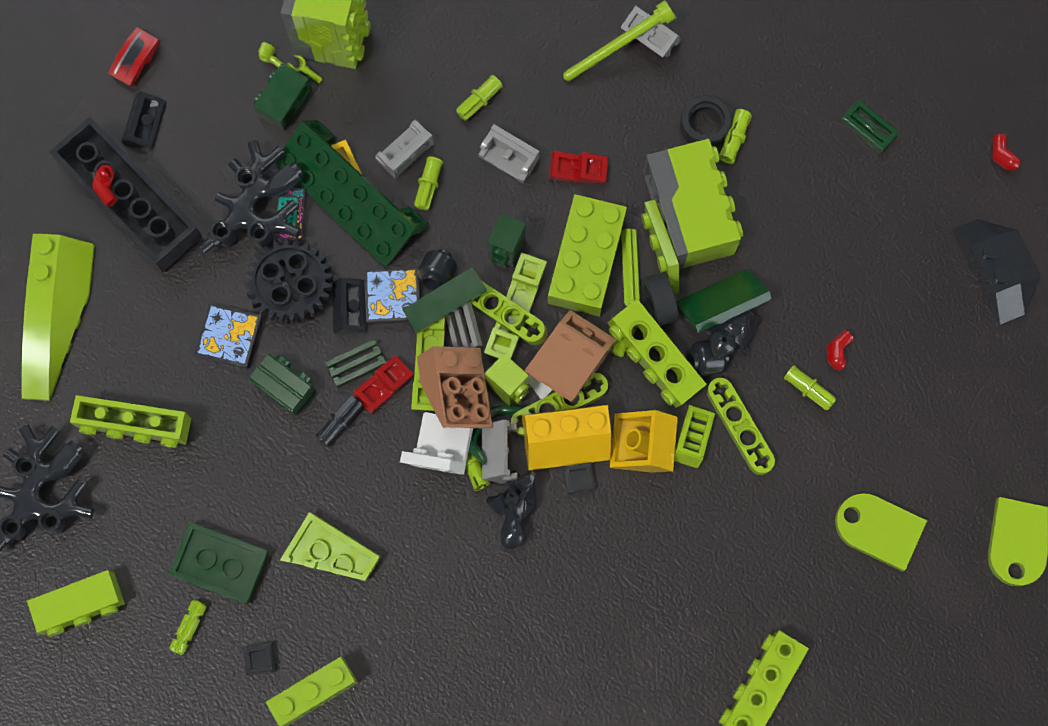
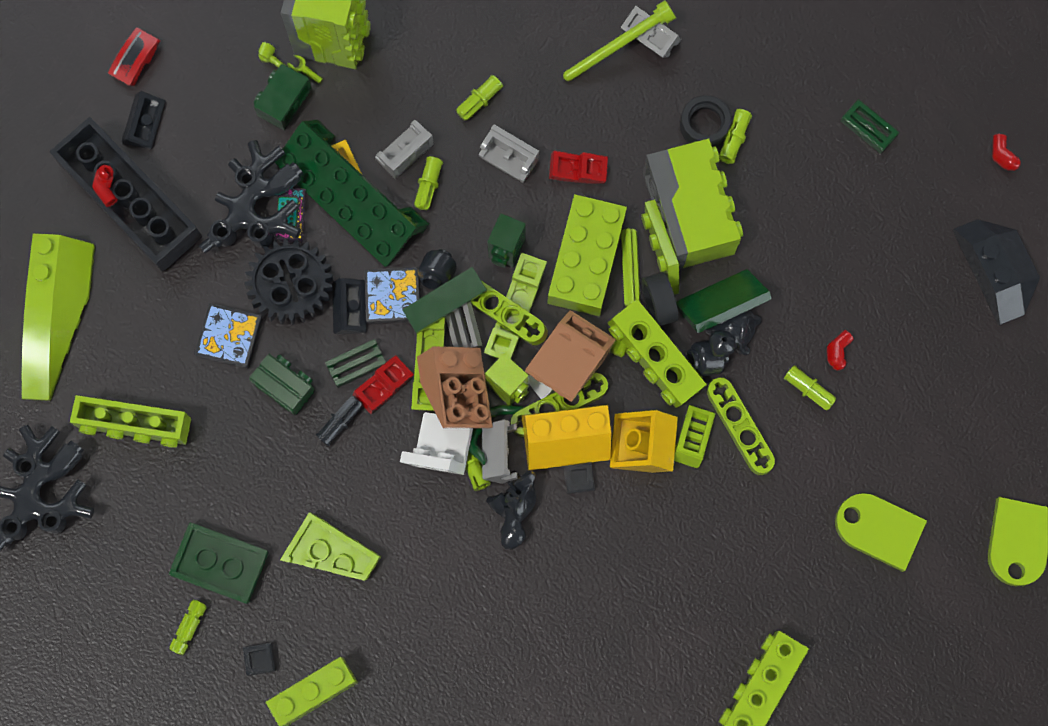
(76, 603): lime brick -> none

